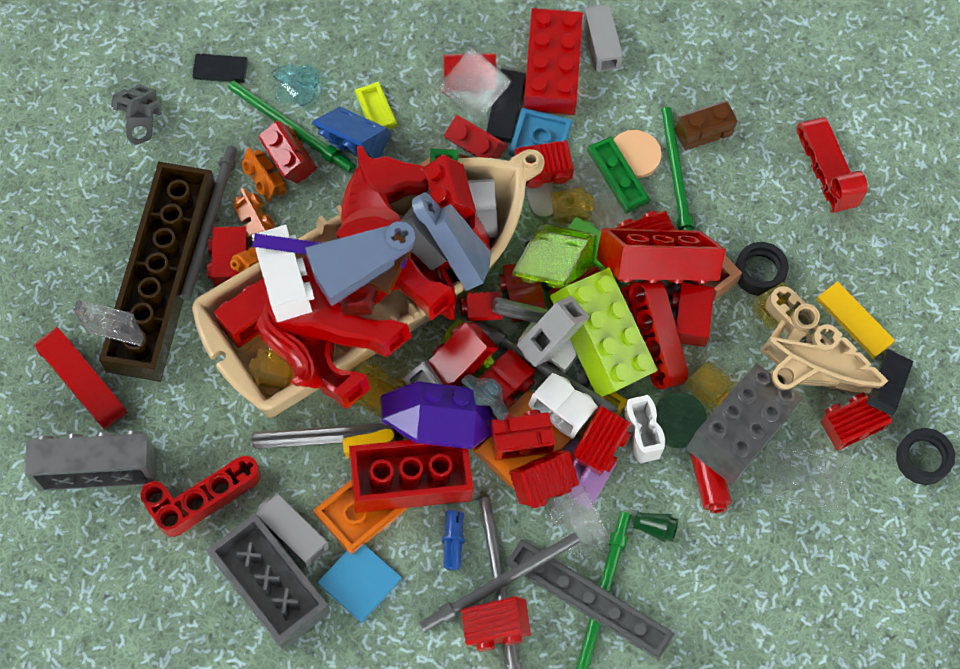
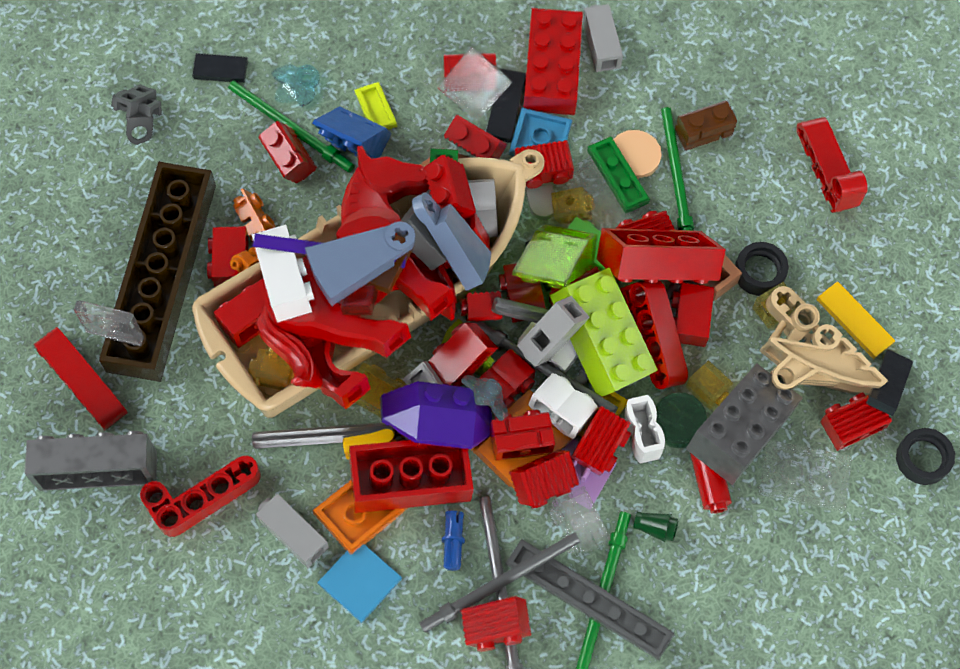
(226, 165): dark grey bar -> none
(257, 166): orange hinge -> none
(269, 581): flat silver brick -> none

